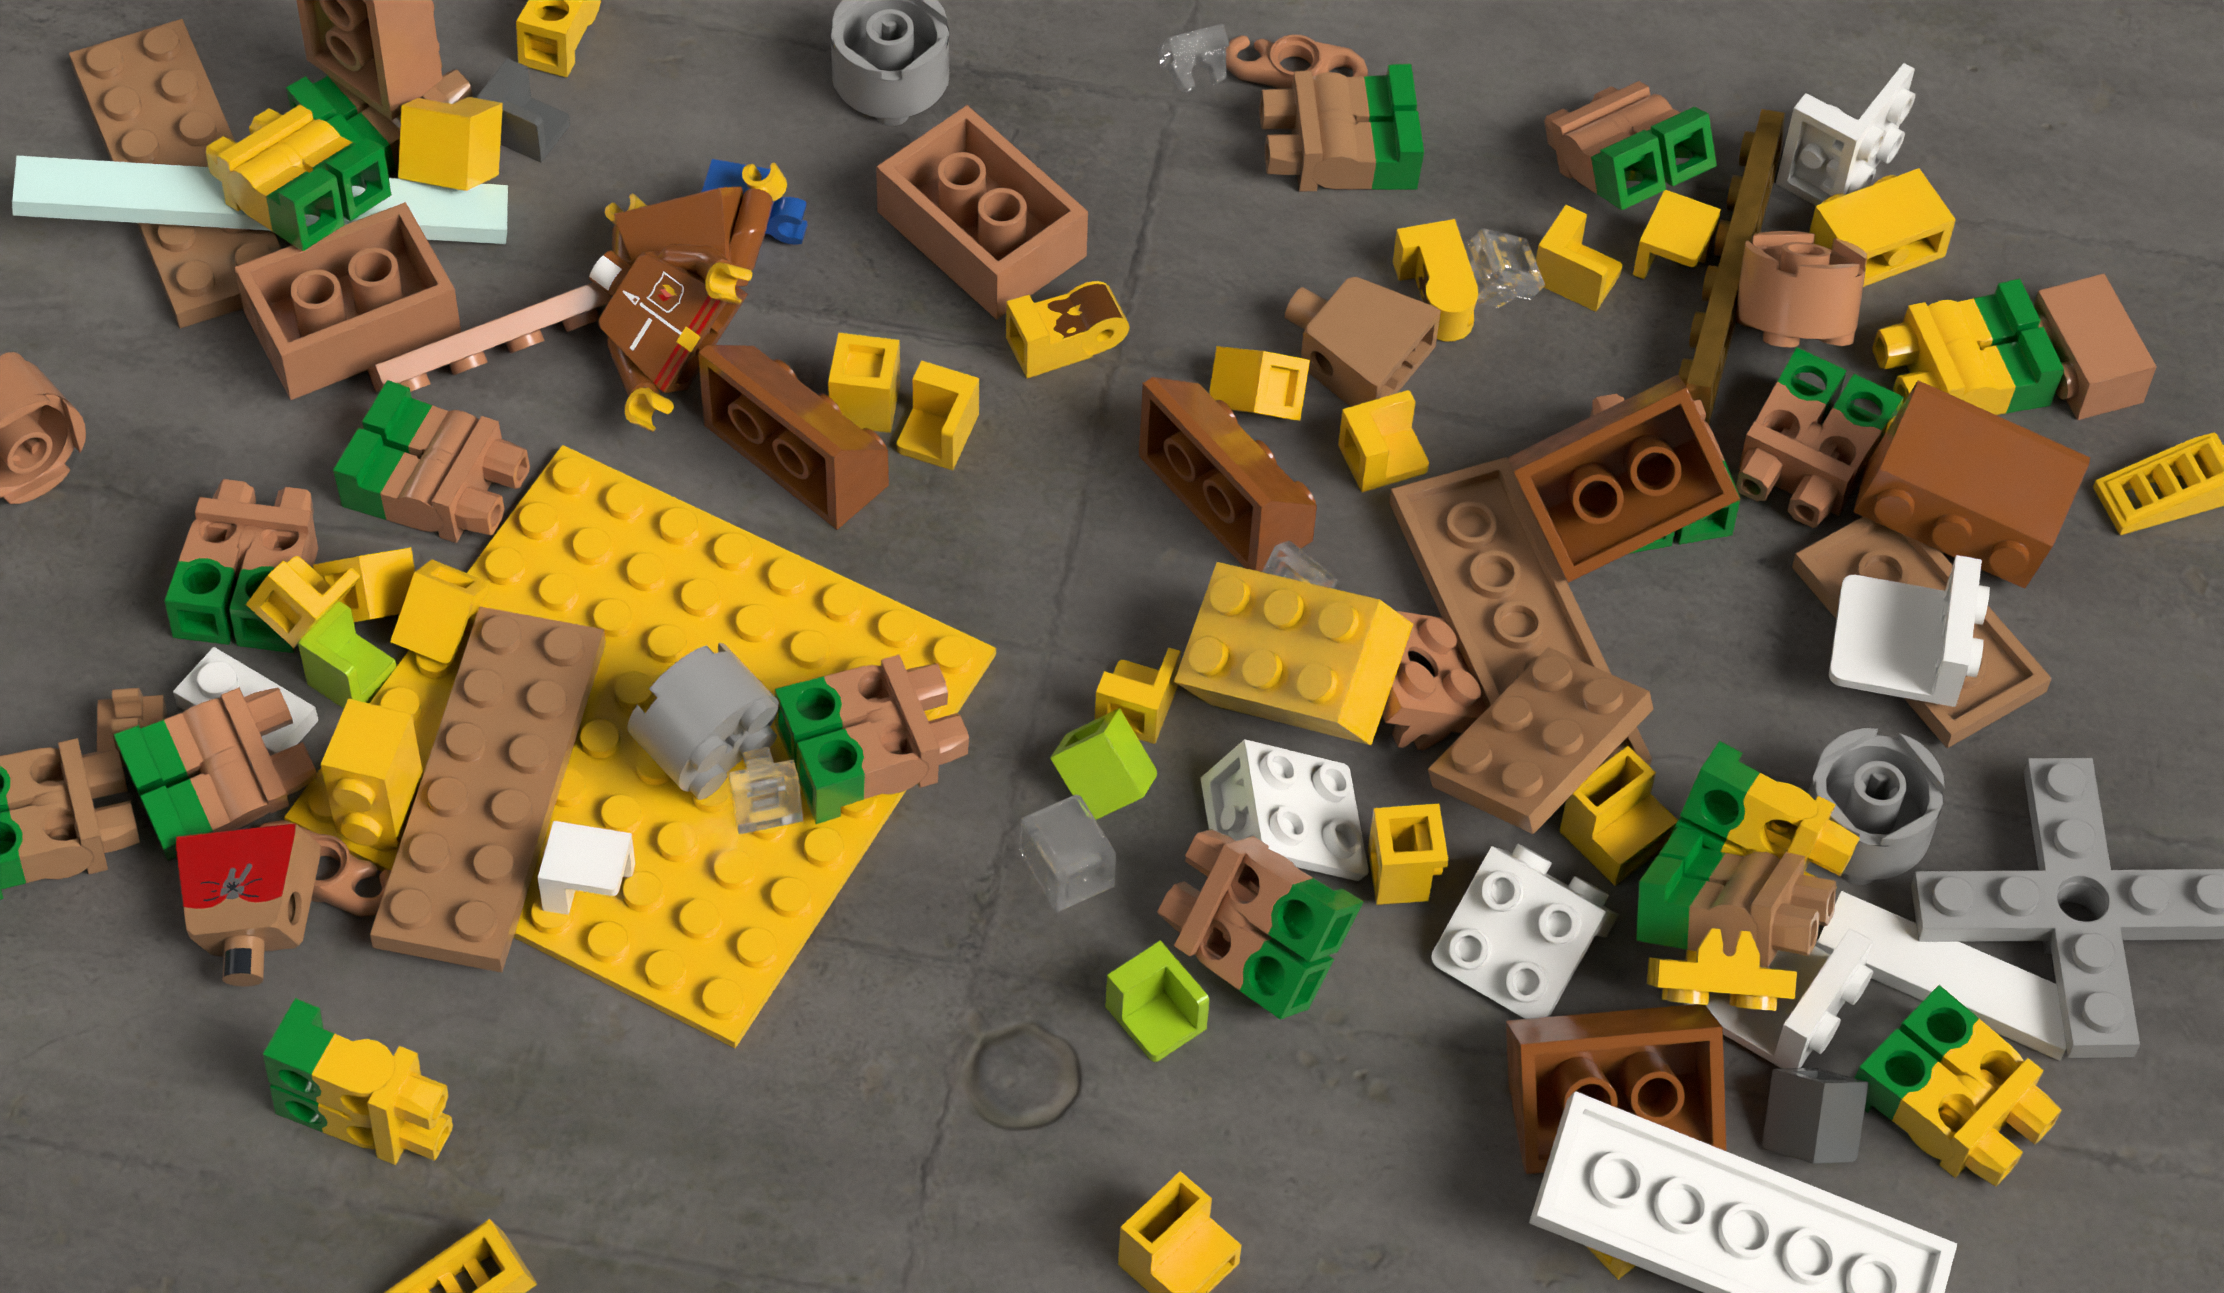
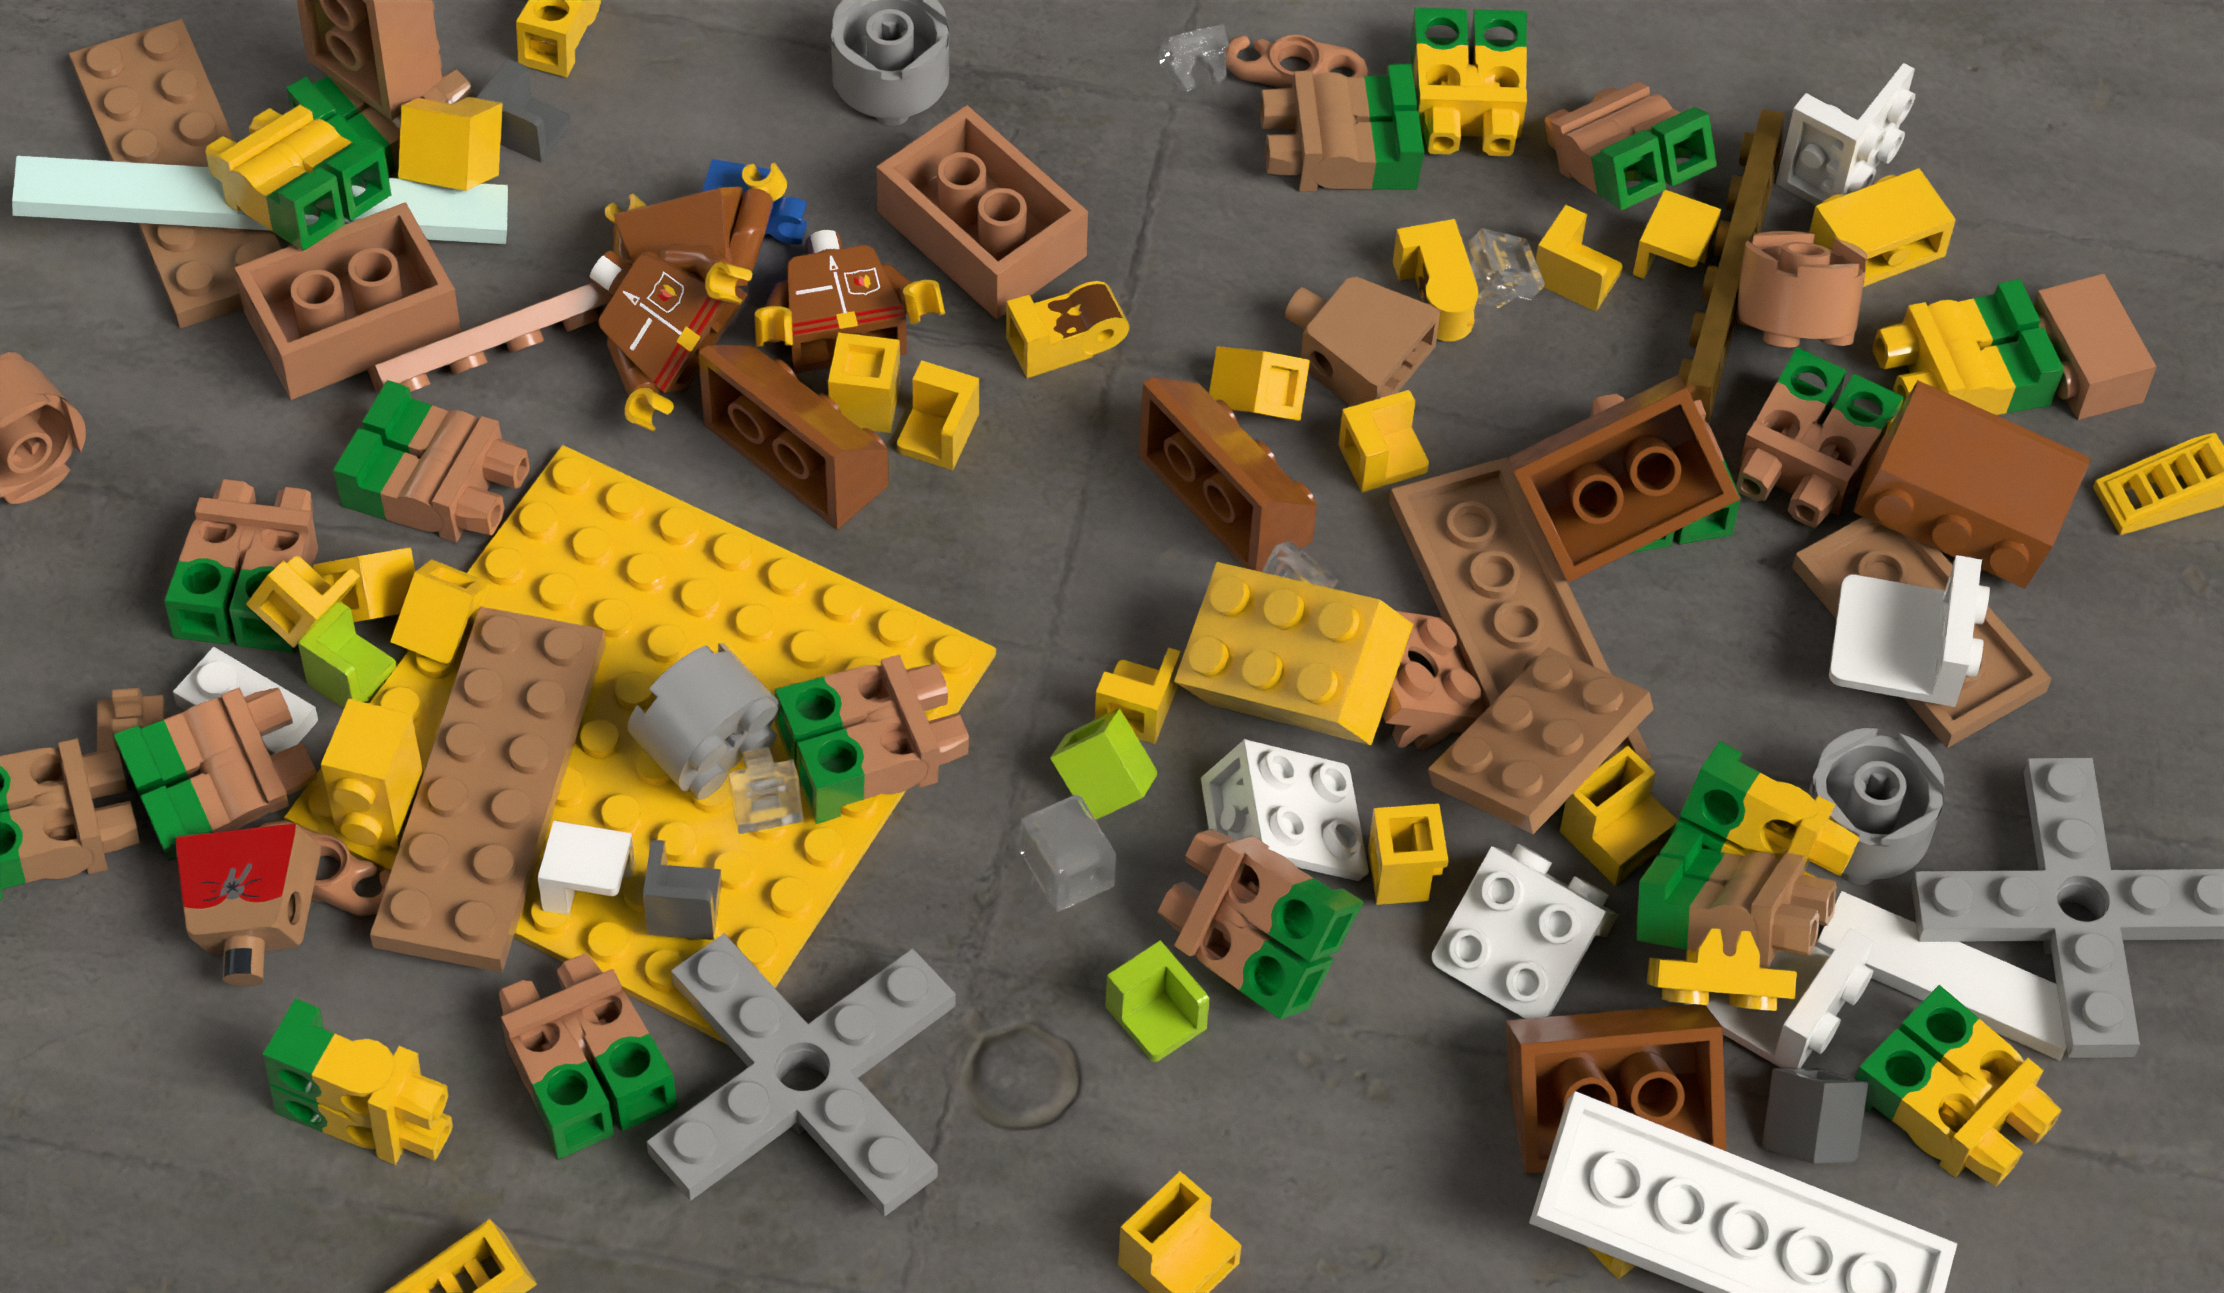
(578, 1028): none -> hips
(680, 898): none -> dark grey panel
(776, 1040): none -> light grey piece
(841, 293): none -> dark orange torso
(1474, 97): none -> yellow hips

